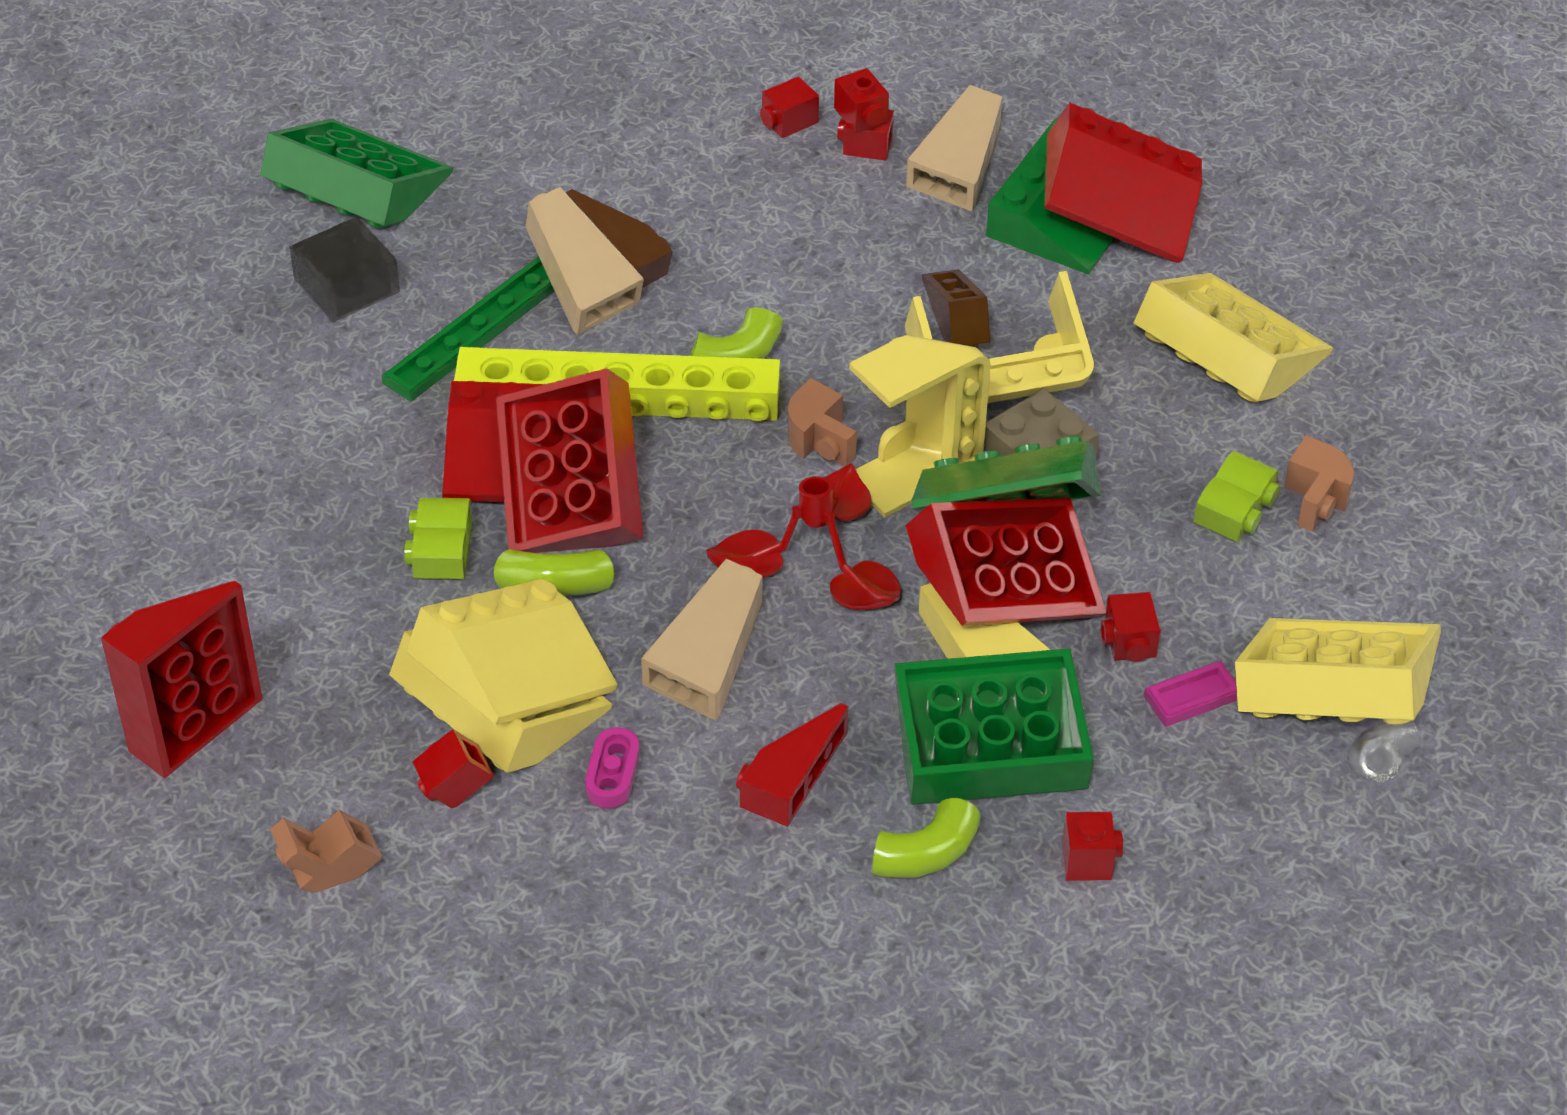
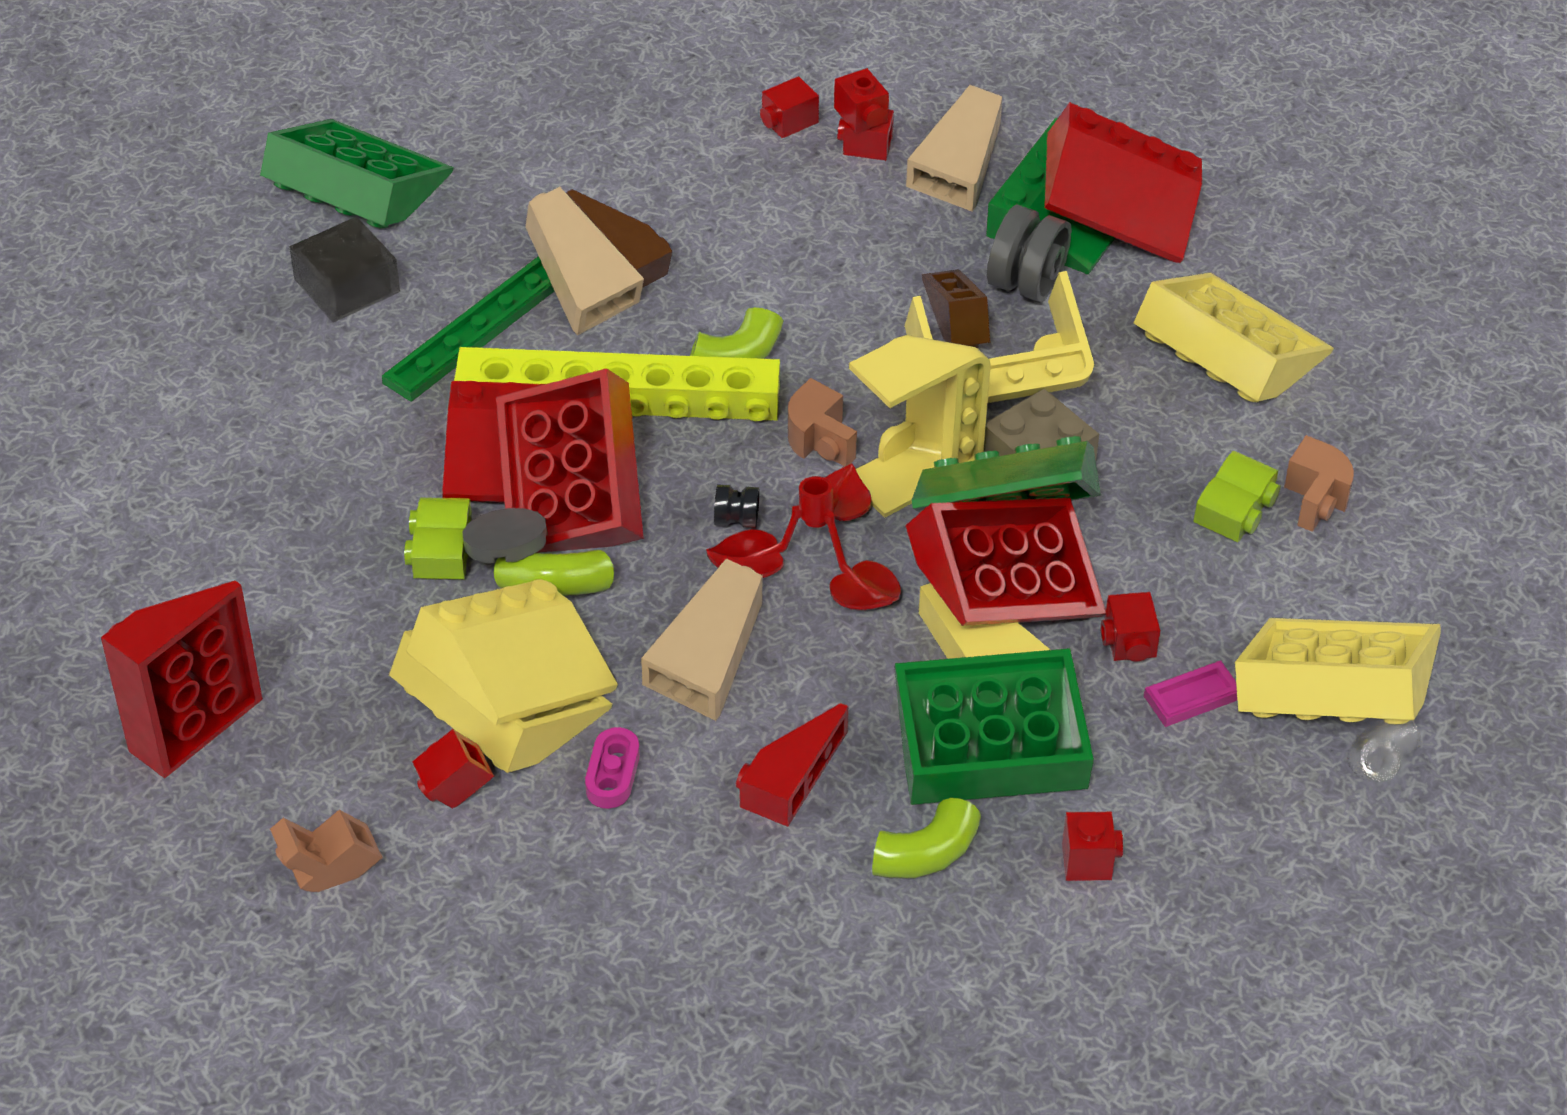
(505, 533): none -> dark grey tile
(736, 506): none -> black wheel
(1028, 253): none -> dark grey wheel

